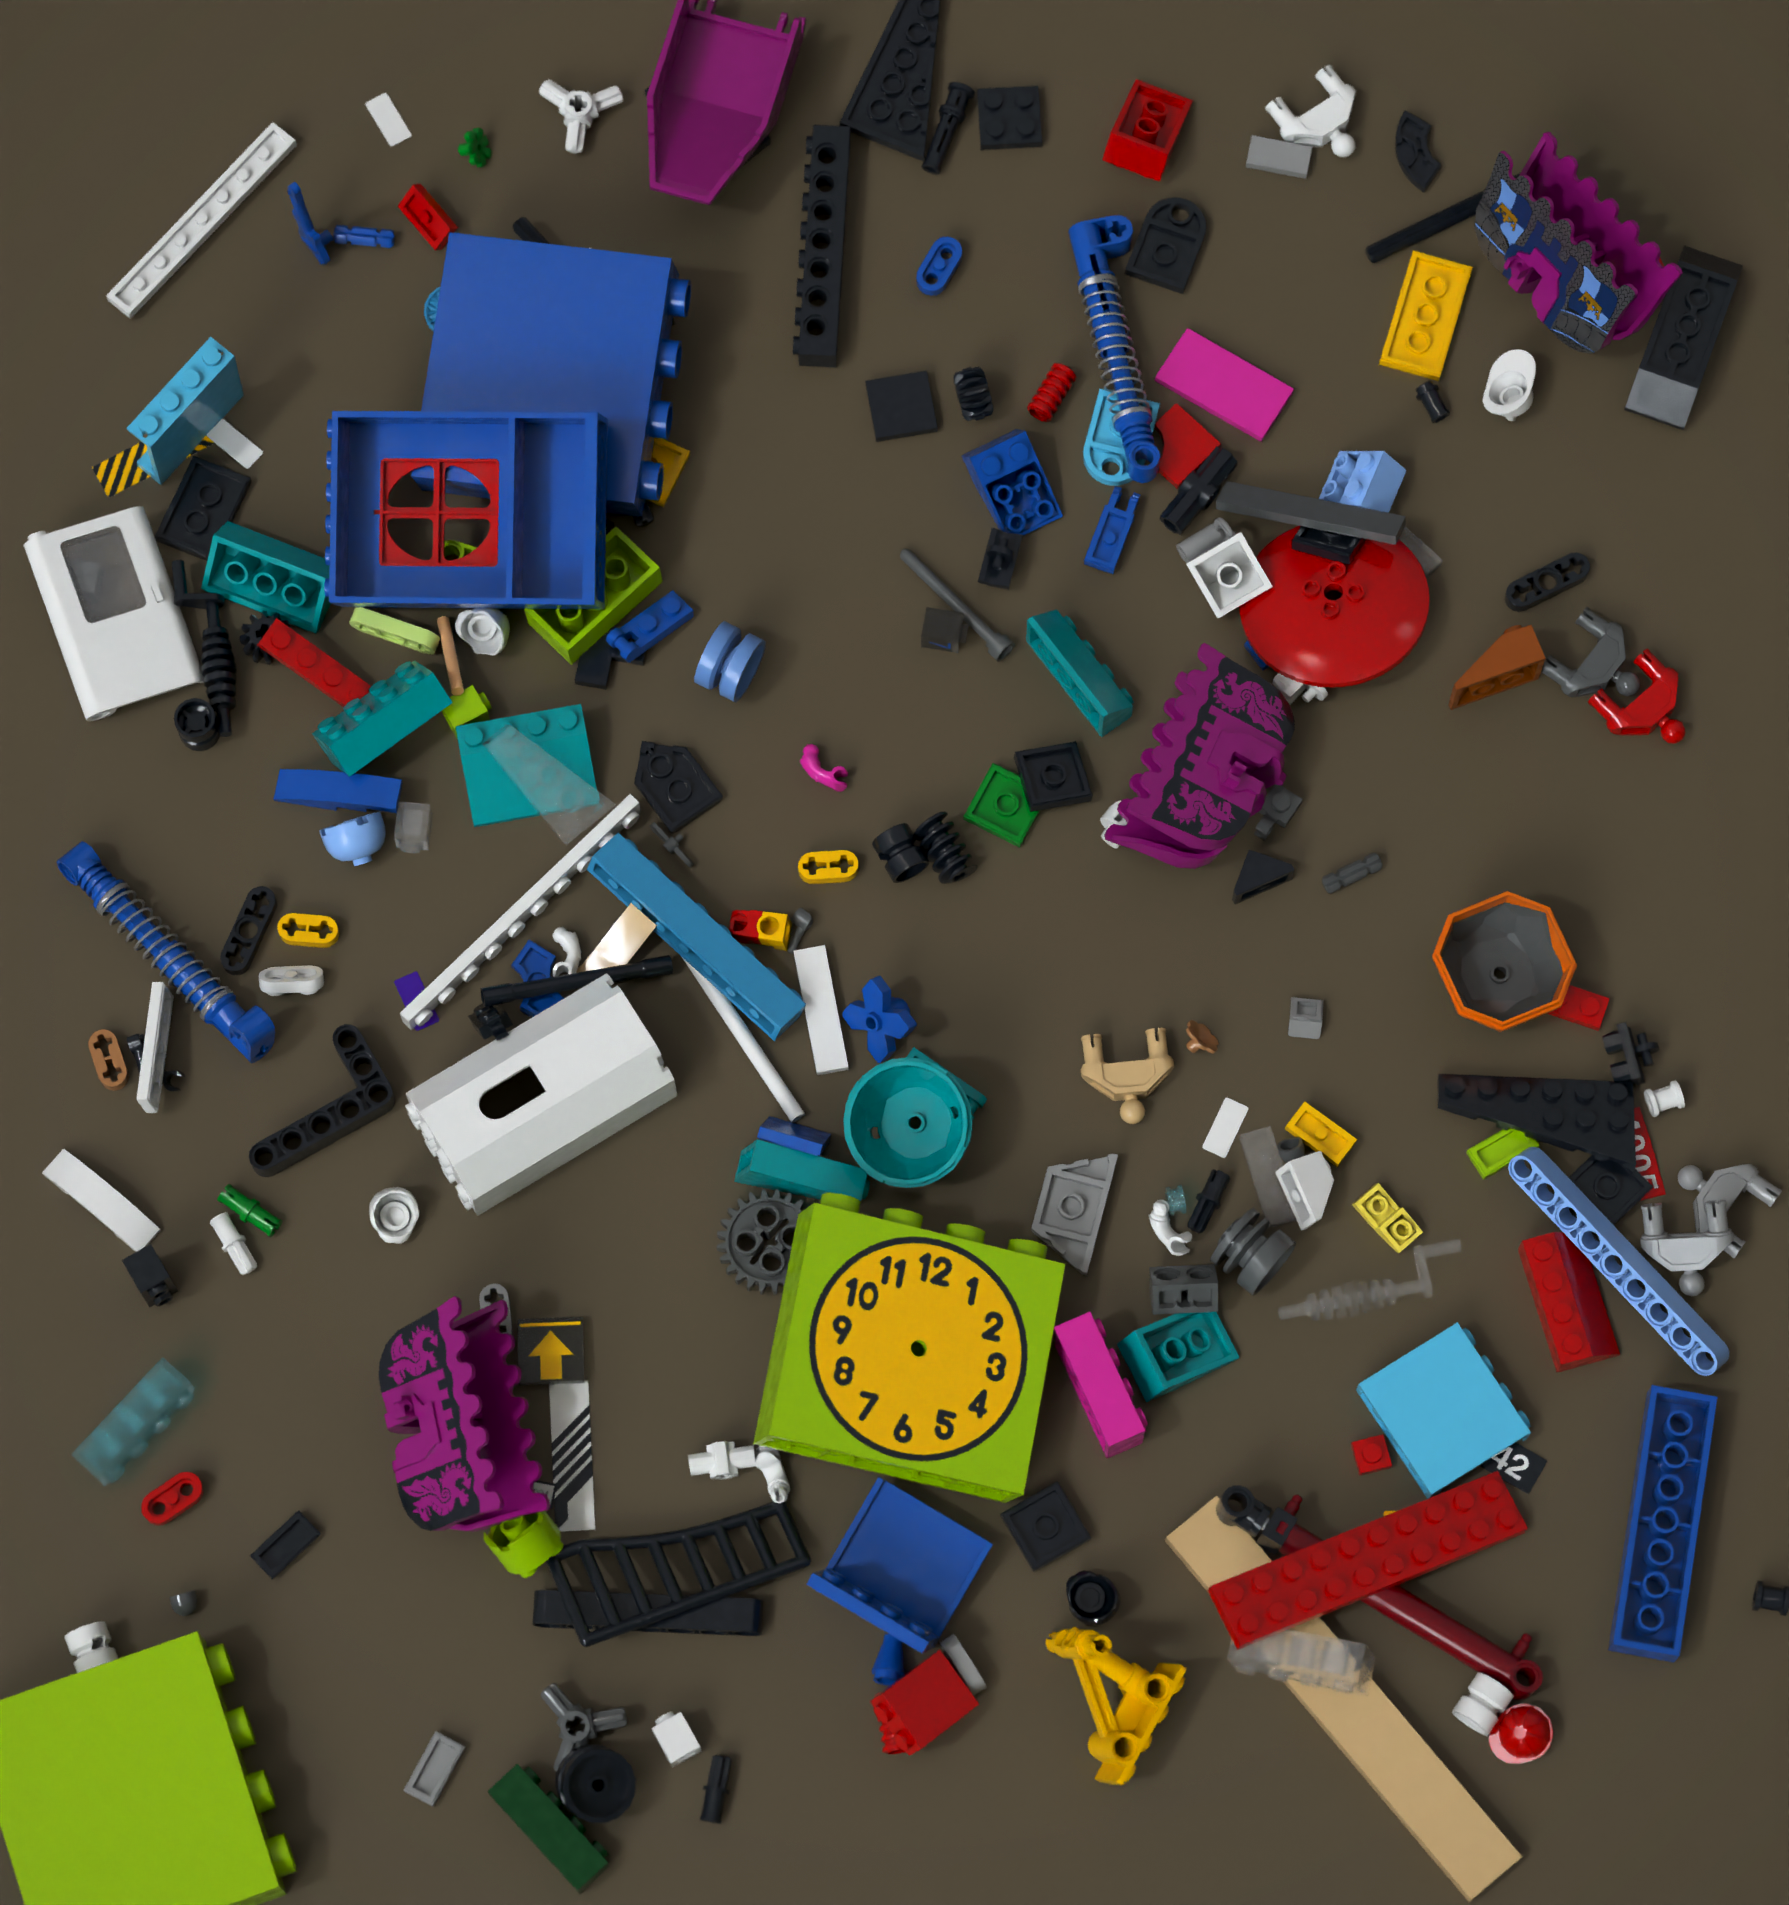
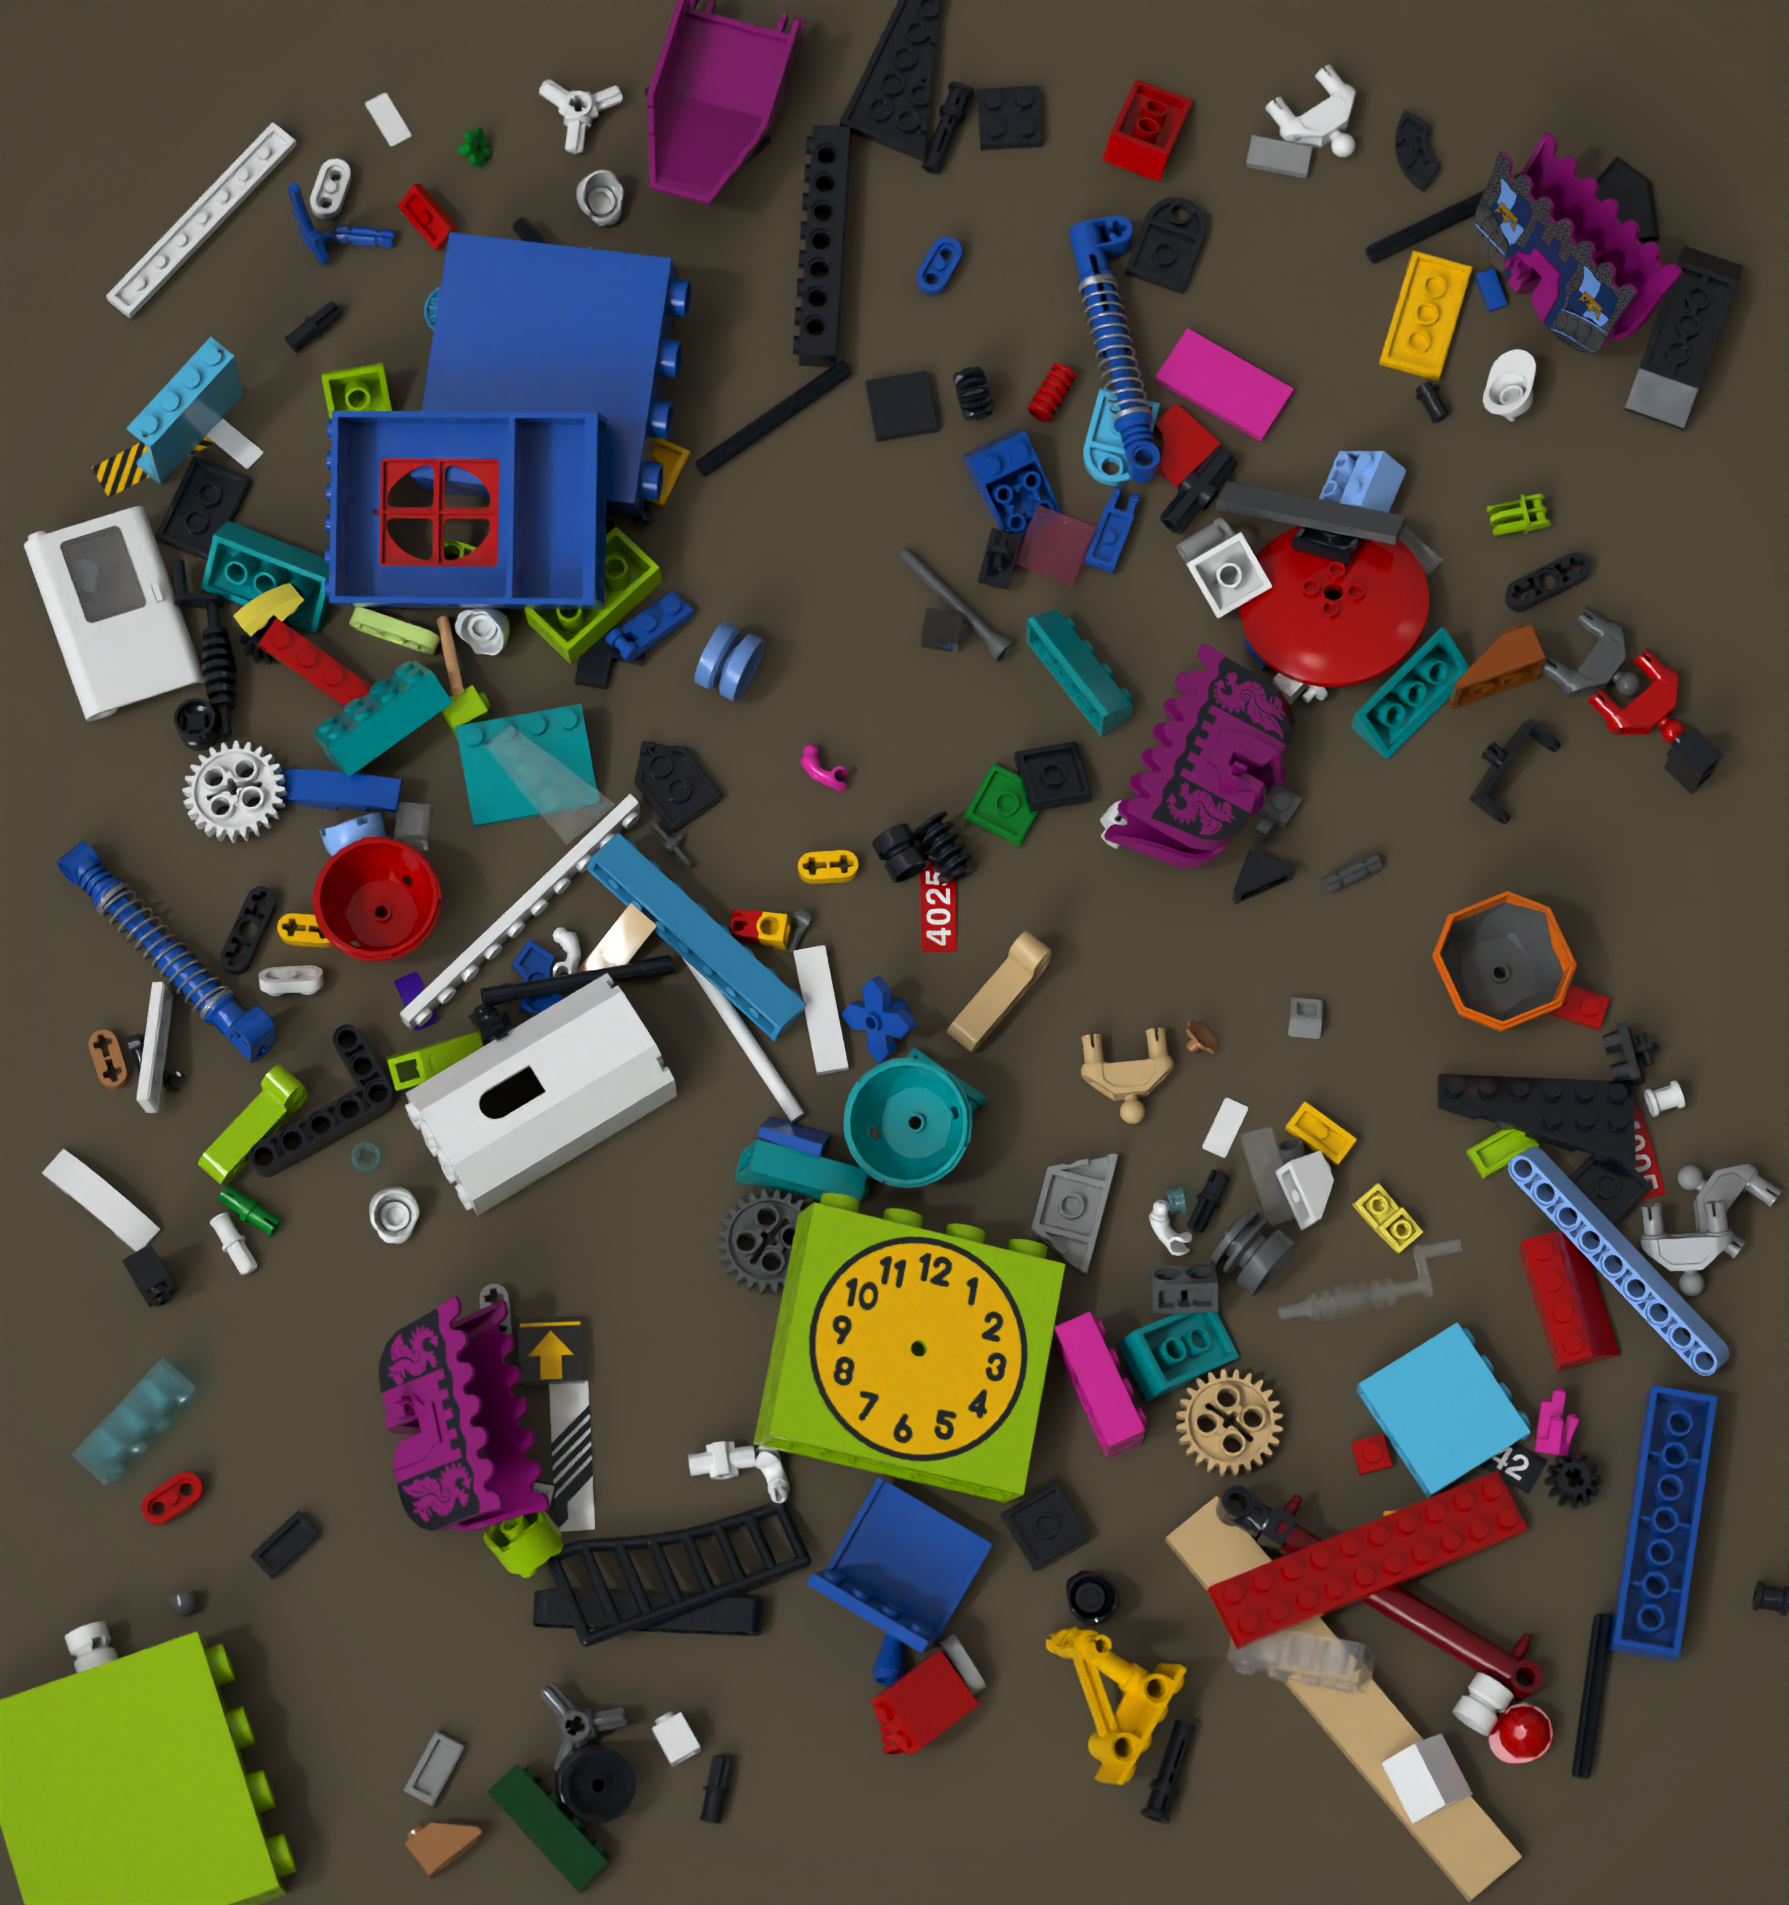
(239, 817): none -> white gear
(264, 1116): none -> lime beam
(278, 601): none -> light yellow slope
(313, 326): none -> black axle
(330, 191): none -> white plate
(357, 389): none -> lime slope
(368, 1148): none -> clear light blue bush
(371, 878): none -> red piece
(423, 1063): none -> lime slope
(441, 1844): none -> medium nougat slope
(601, 197): none -> white hair
(773, 418): none -> black axle
(937, 913): none -> red sticker
(1021, 969): none -> tan beam
(1055, 545): none -> clear pink tile
(1164, 1787): none -> black pin
(1210, 1444): none -> tan gear
(1410, 695): none -> teal slope
(1426, 1778): none -> white slope
(1491, 290): none -> blue piece
(1500, 759): none -> black piece
(1515, 516): none -> lime arm
(1552, 1434): none -> dark pink rock
(1584, 1479): none -> black gear
(1591, 1696): none -> black axle
(1633, 195): none -> black tile
(1692, 759): none -> black brick

